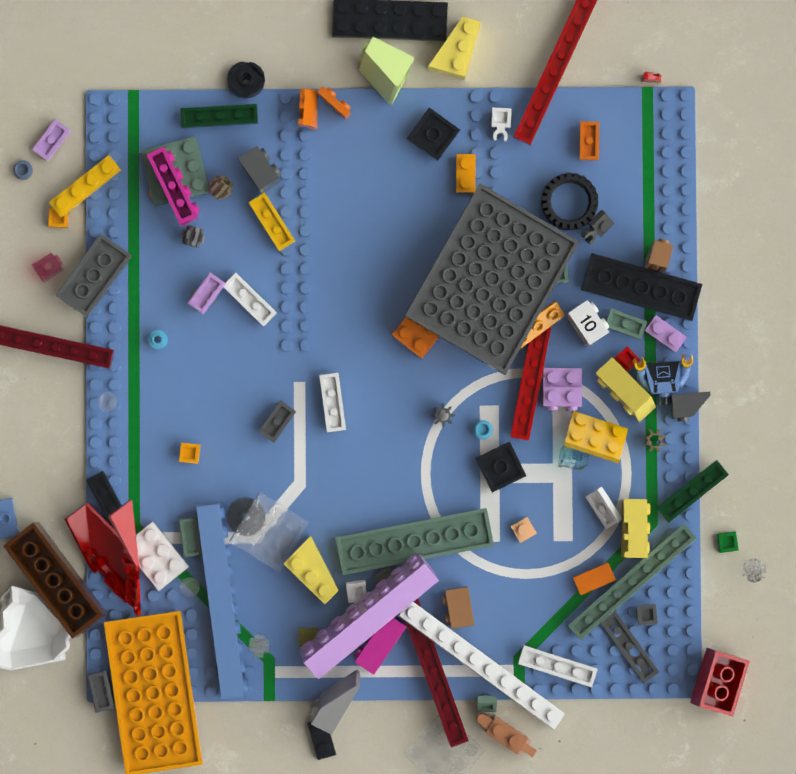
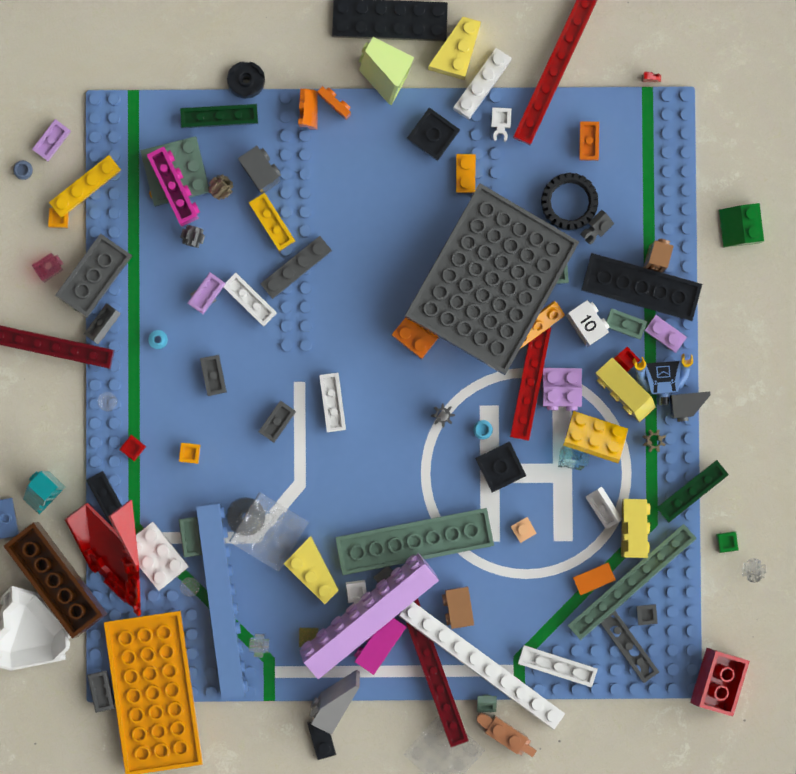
(42, 490): none -> teal wedge
(102, 323): none -> dark grey plate
(132, 448): none -> red tile
(213, 375): none -> dark grey plate
(296, 267): none -> dark grey plate
(482, 83): none -> white plate
(741, 225): none -> green slope

